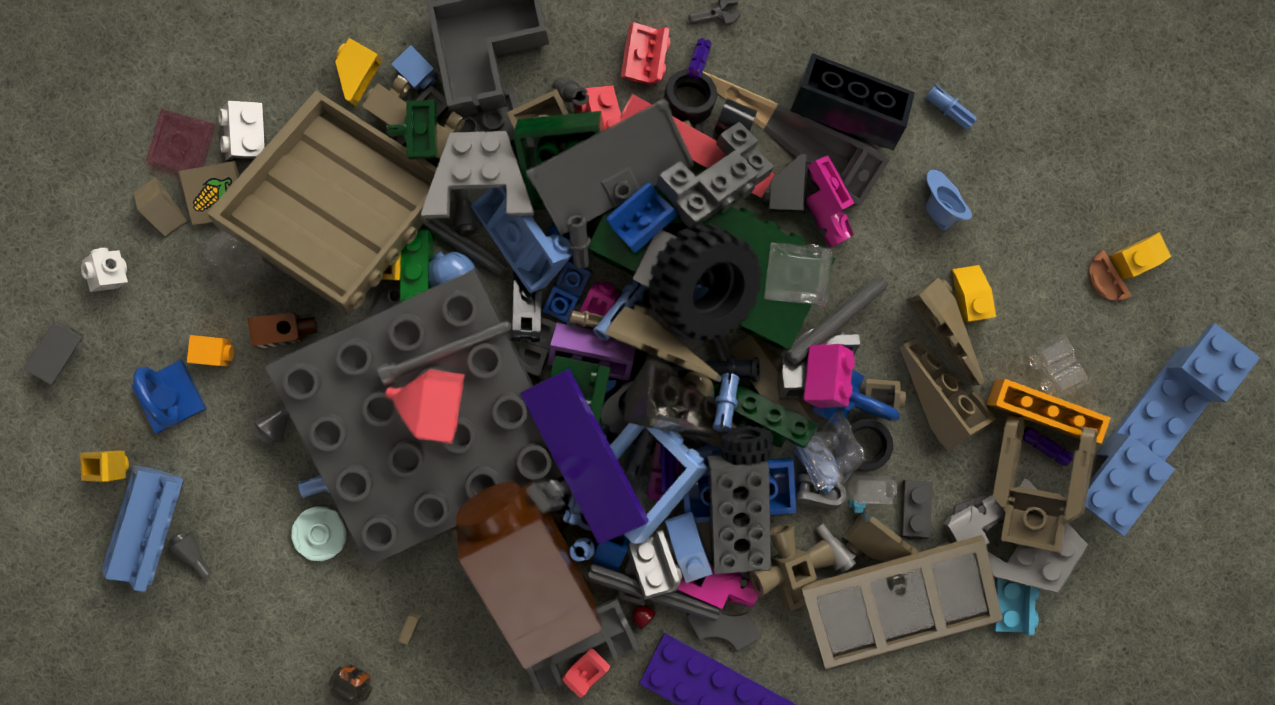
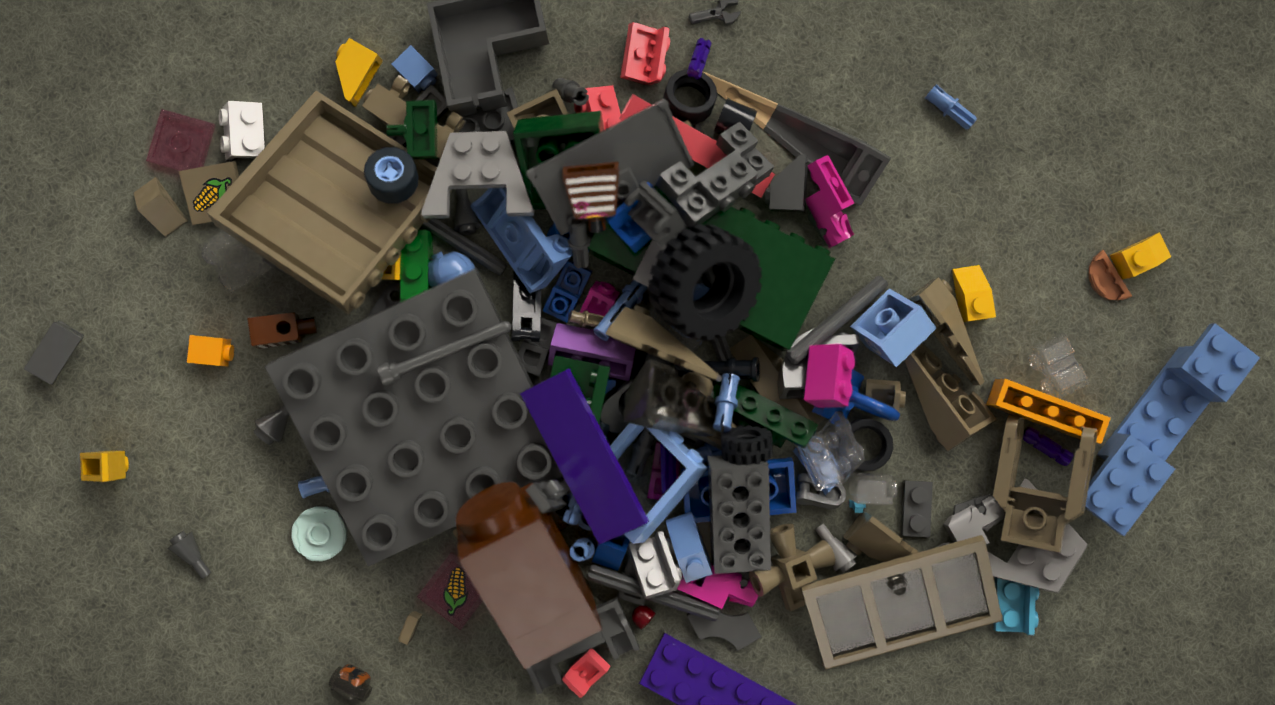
(104, 270): white brick -> none
(141, 527): medium blue brick -> none
(167, 395): blue tile -> none
(387, 165): none -> black wheel
(430, 404): coral piece -> none
(451, 592): none -> clear pink tile
(592, 192): none -> reddish brown torso
(654, 214): none -> dark grey hinge
(798, 274): clear slope -> none
(853, 102): black brick -> none
(893, 327): none -> light blue brick
(945, 201): medium blue piece -> none

